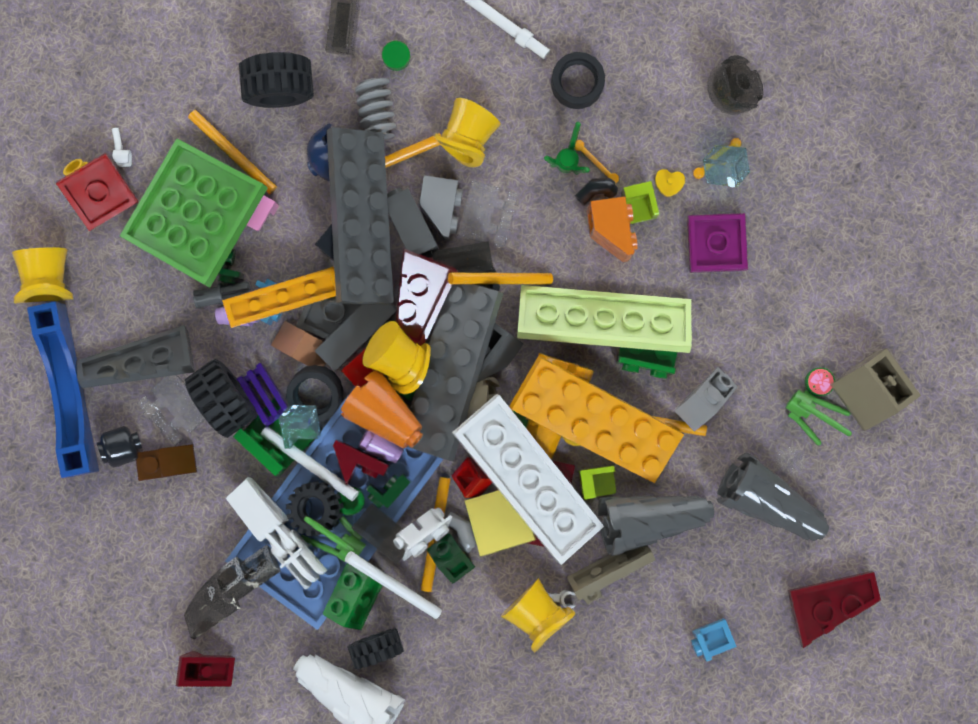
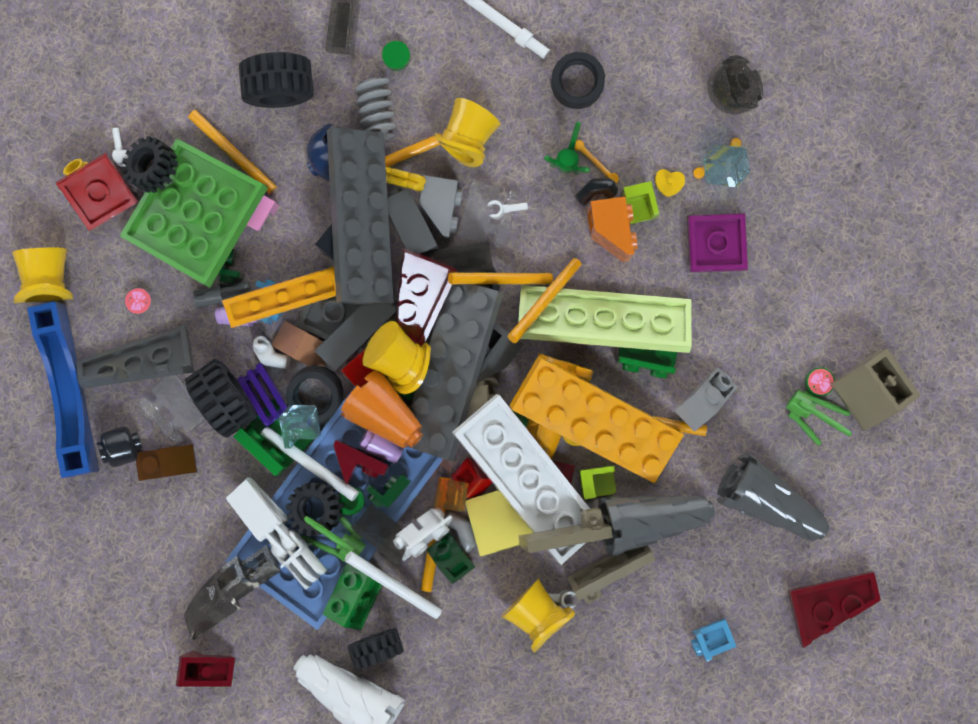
(139, 159): none -> black tyre
(139, 301): none -> tile
(268, 355): none -> white arm
(405, 179): none -> yellow axle
(451, 495): none -> clear orange plate
(506, 208): none -> white hand
(544, 300): none -> light orange bar
(590, 529): none -> dark tan hinge

